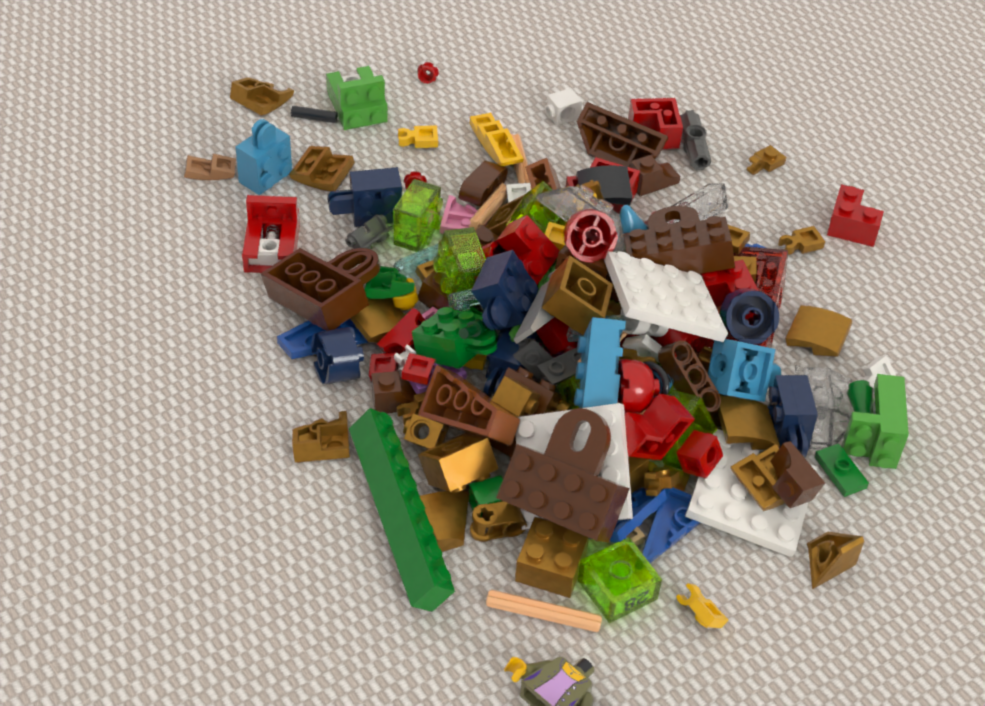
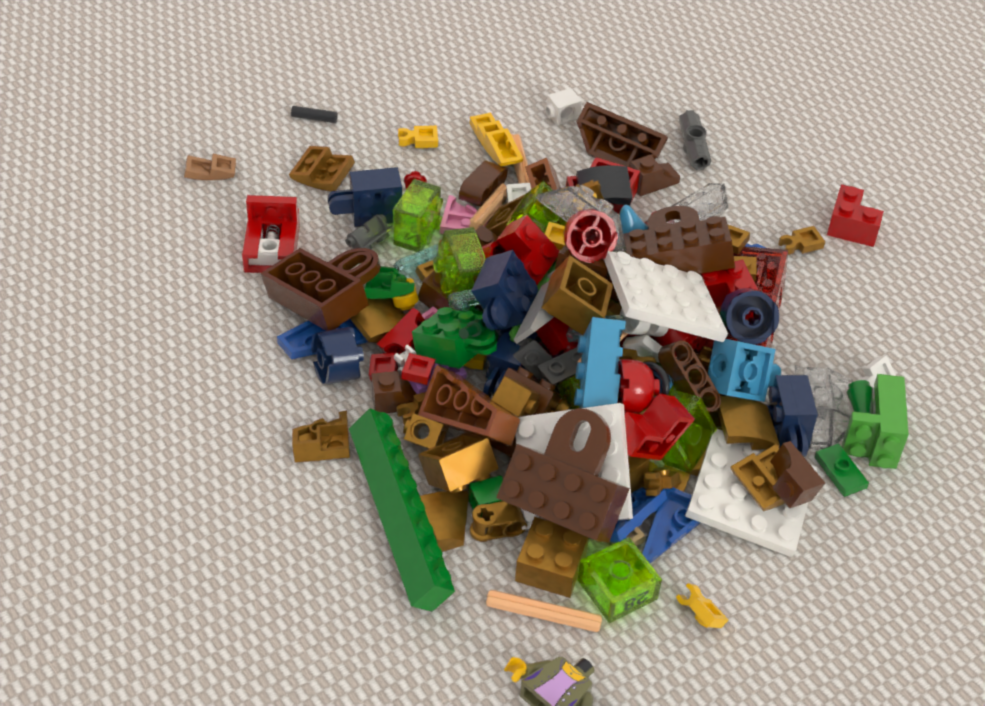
(258, 95): pearl gold slope -> none
(263, 157): dark azure brick -> none
(358, 98): bright green brick -> none
(423, 76): red plate -> none
(659, 115): red brick -> none
(700, 454): red brick -> none
(767, 159): pearl gold plate -> none
(819, 329): pearl gold slope -> none
(832, 555): pearl gold slope -> none

